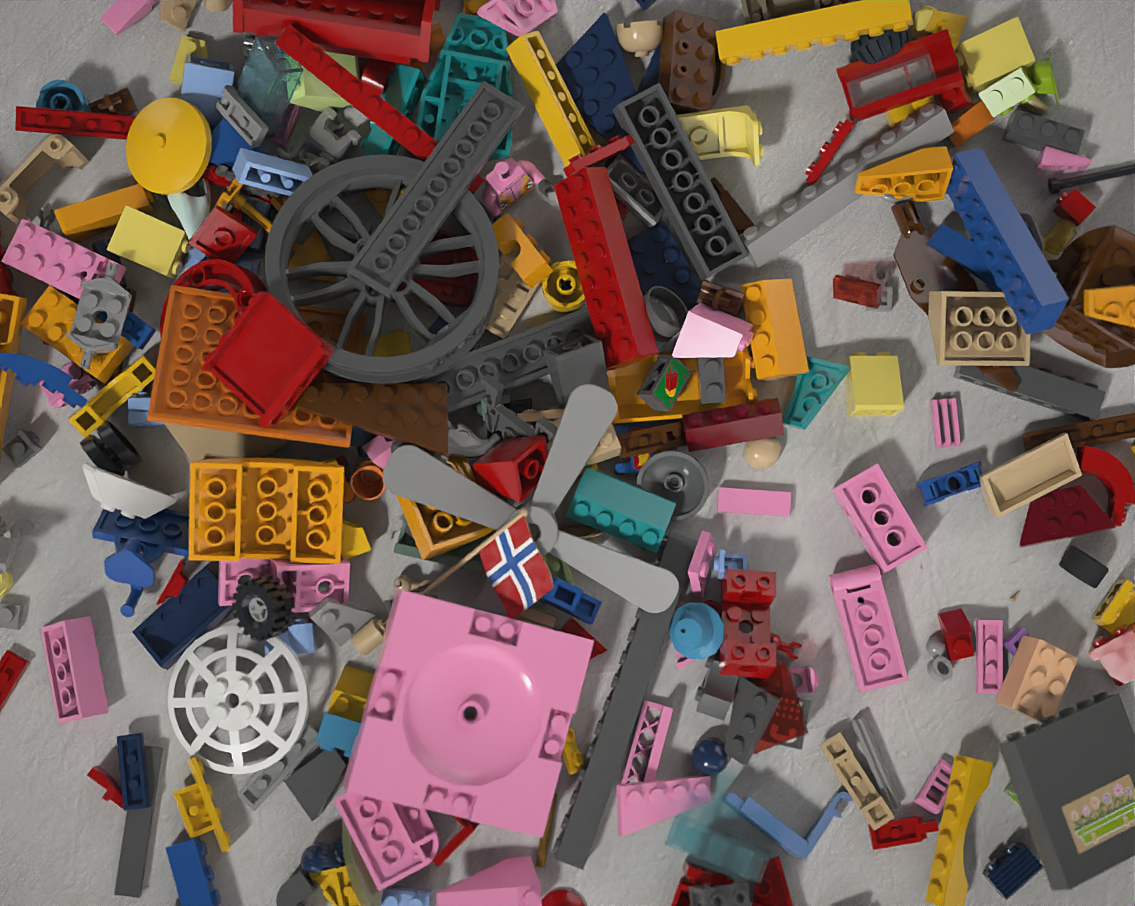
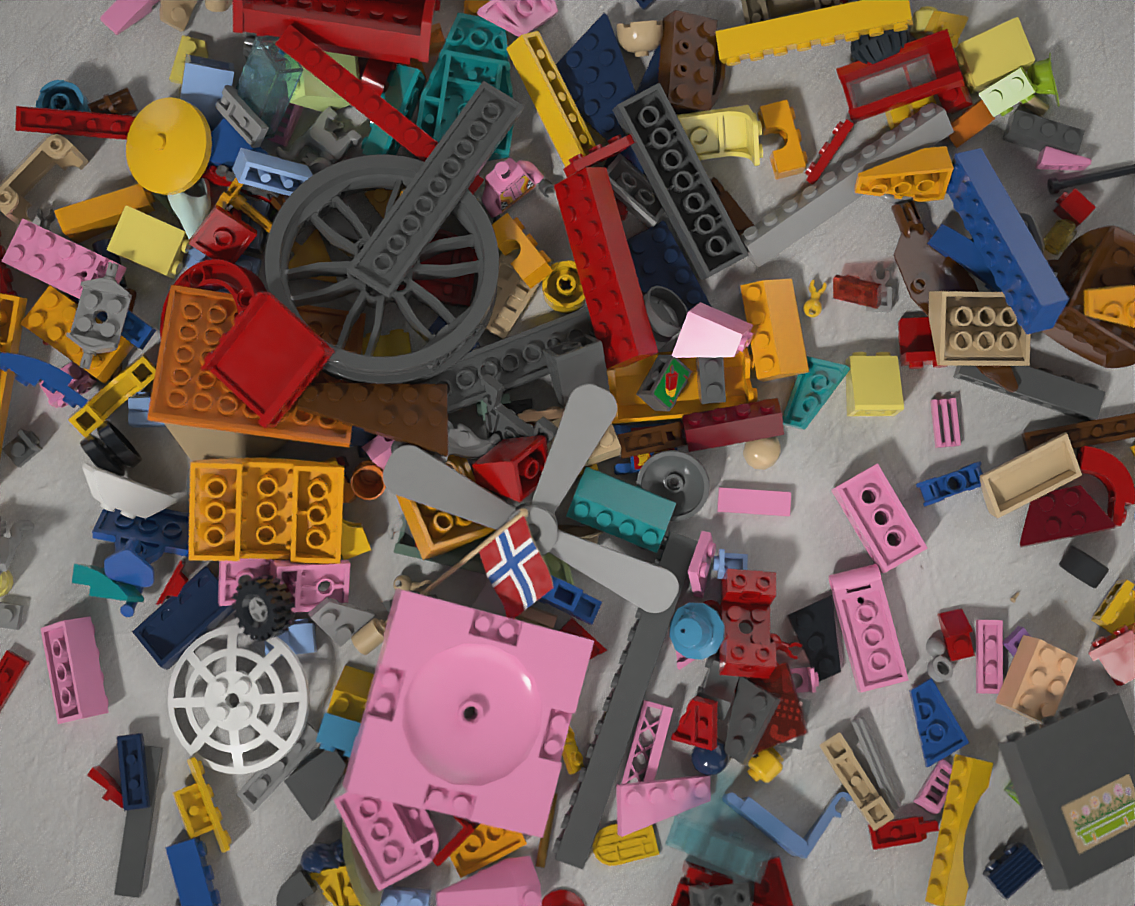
(103, 586): none -> teal slope
(484, 847): none -> light orange wing
(617, 850): none -> yellow window
(698, 724): none -> red wing
(721, 297): reddish brown hips -> none
(765, 765): none -> yellow head
(778, 119): none -> light orange arch
(813, 305): none -> yellow arm
(817, 634): none -> black wing
(916, 343): none -> red bracket
(935, 723): none -> blue wing

